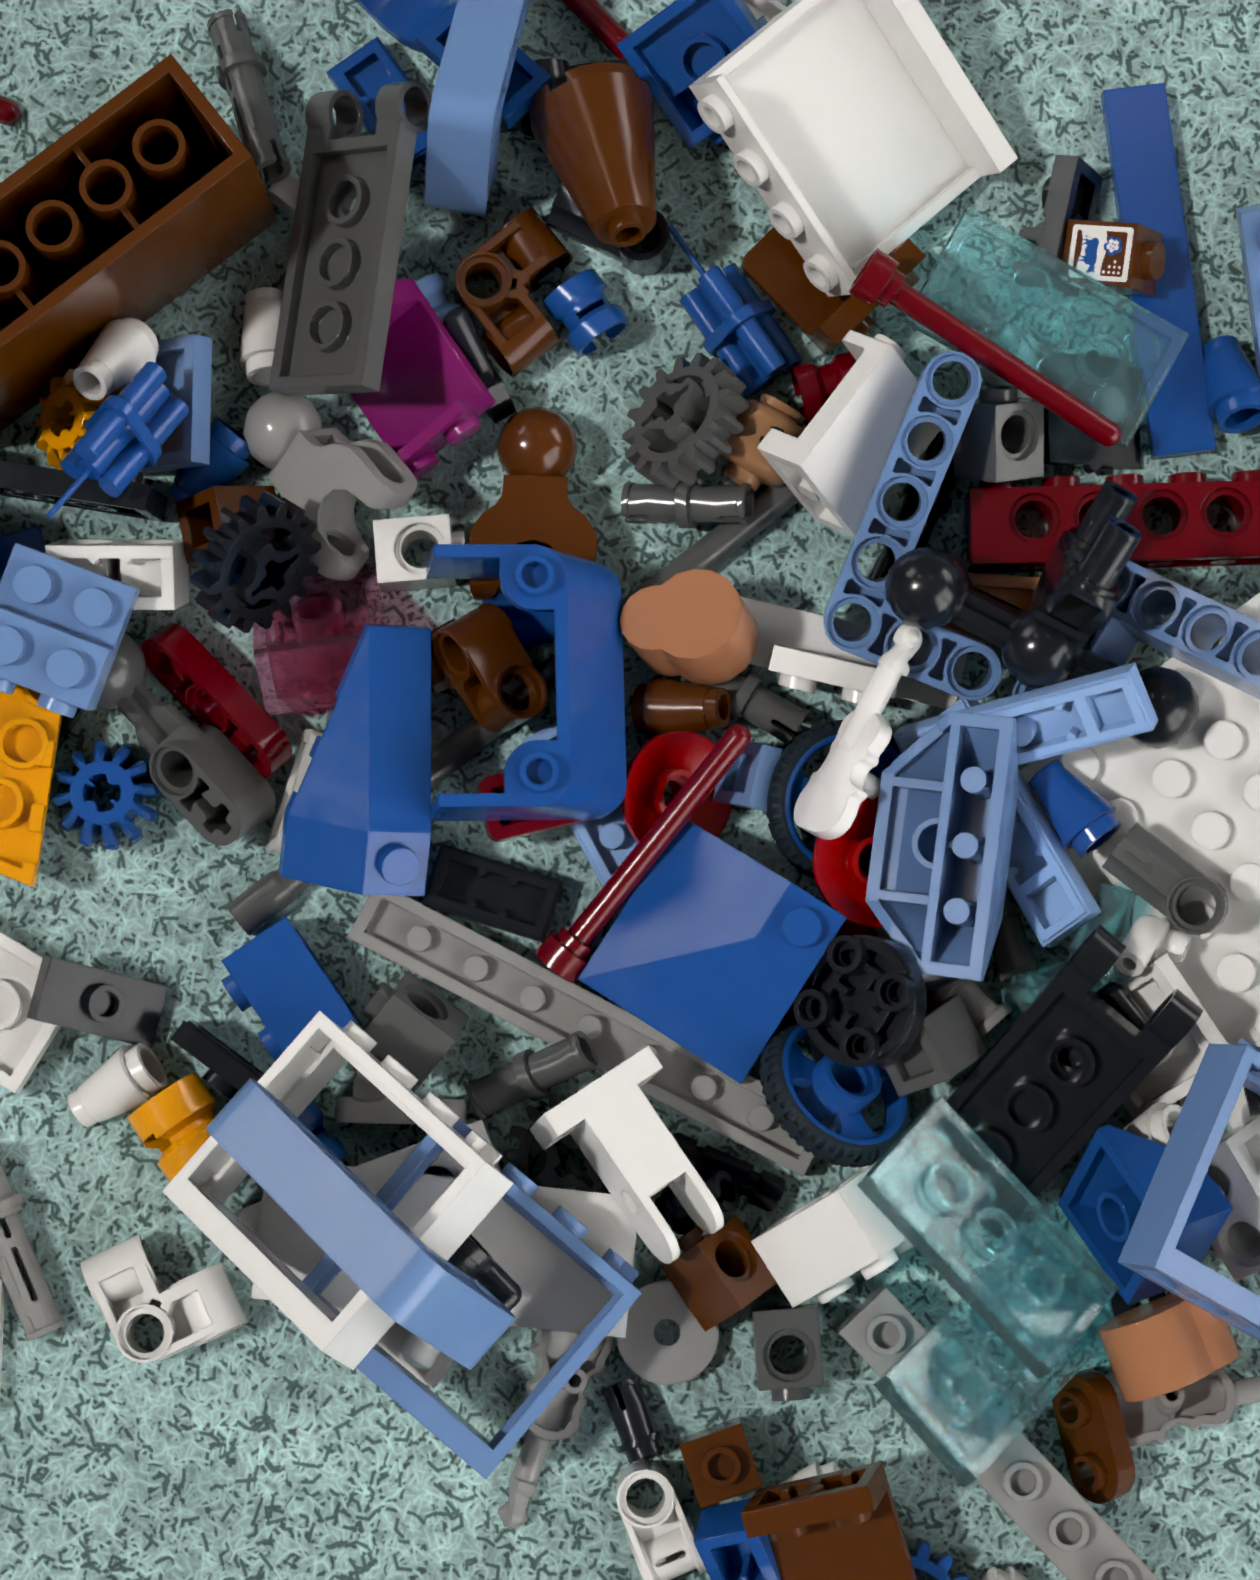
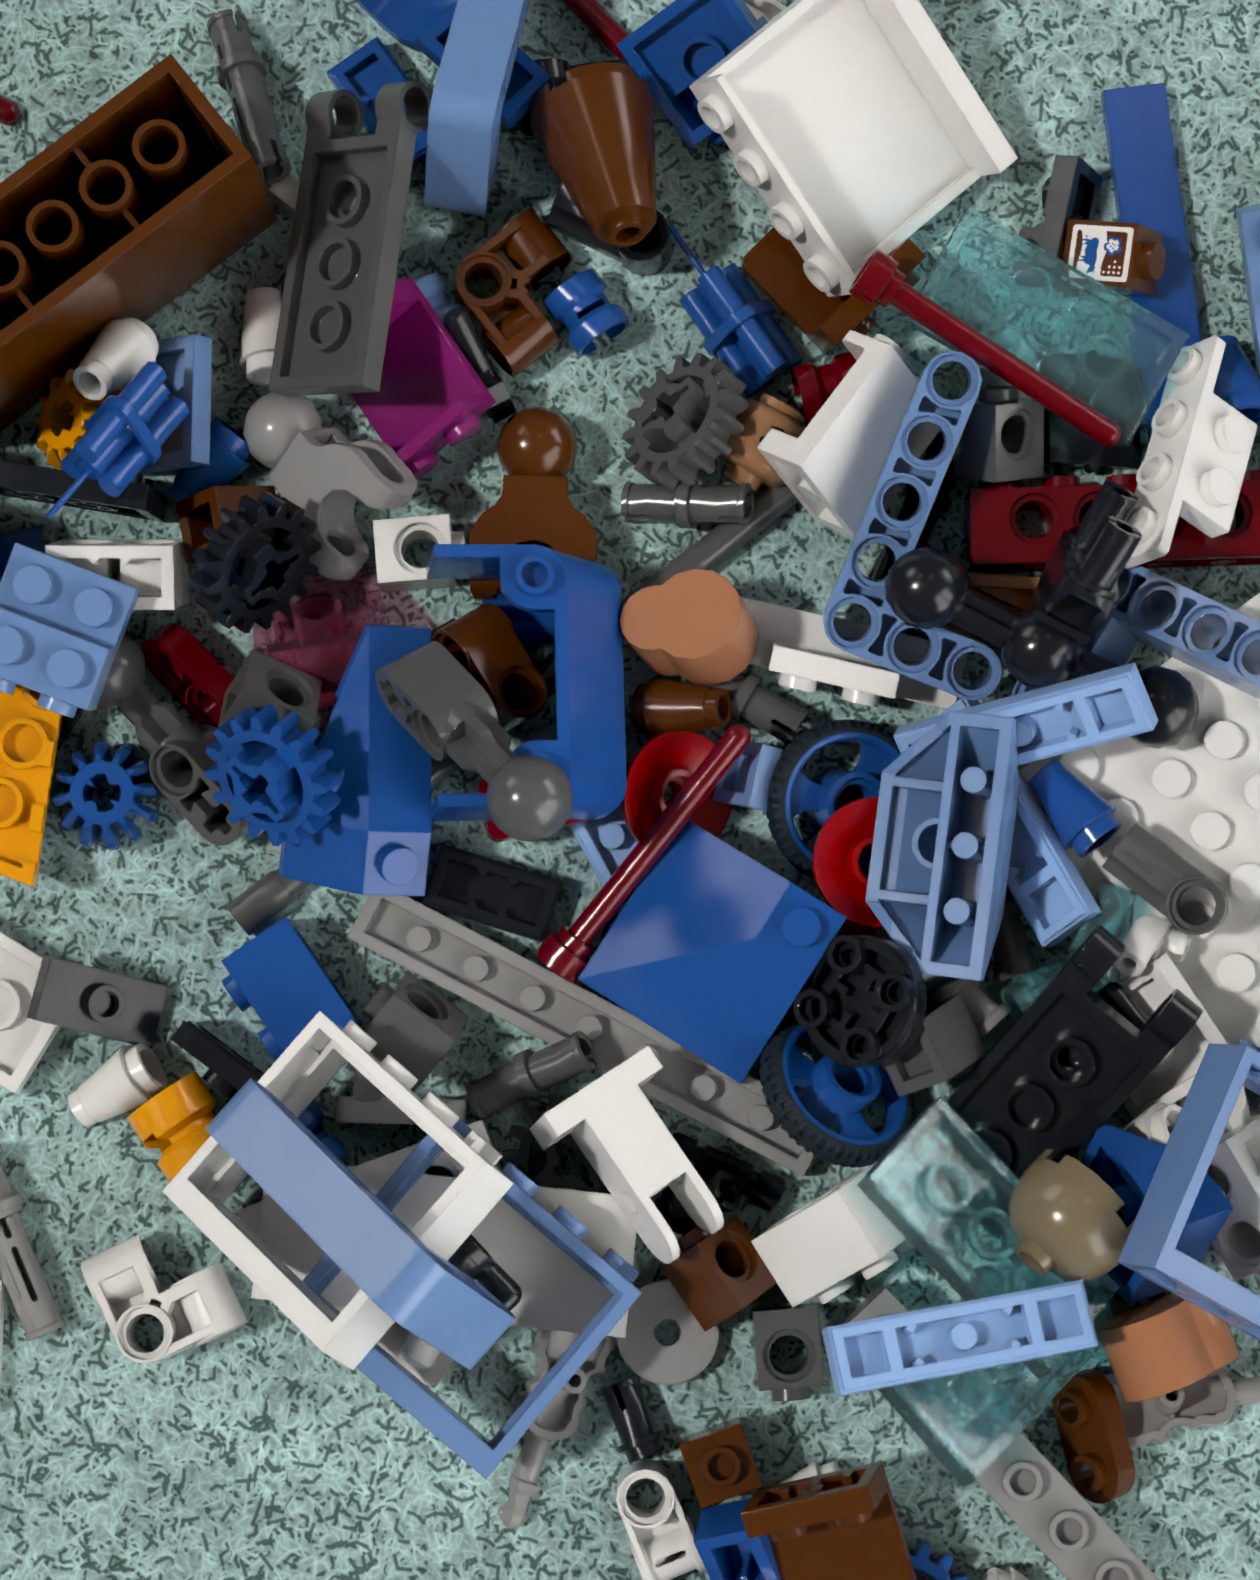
(271, 682): none -> dark grey brick
(273, 775): none -> blue gear
(457, 720): none -> dark grey beam
(844, 780): white piece -> none
(959, 1338): none -> light blue plate
(1066, 1220): none -> dark tan cylinder
(1192, 456): none -> white bracket

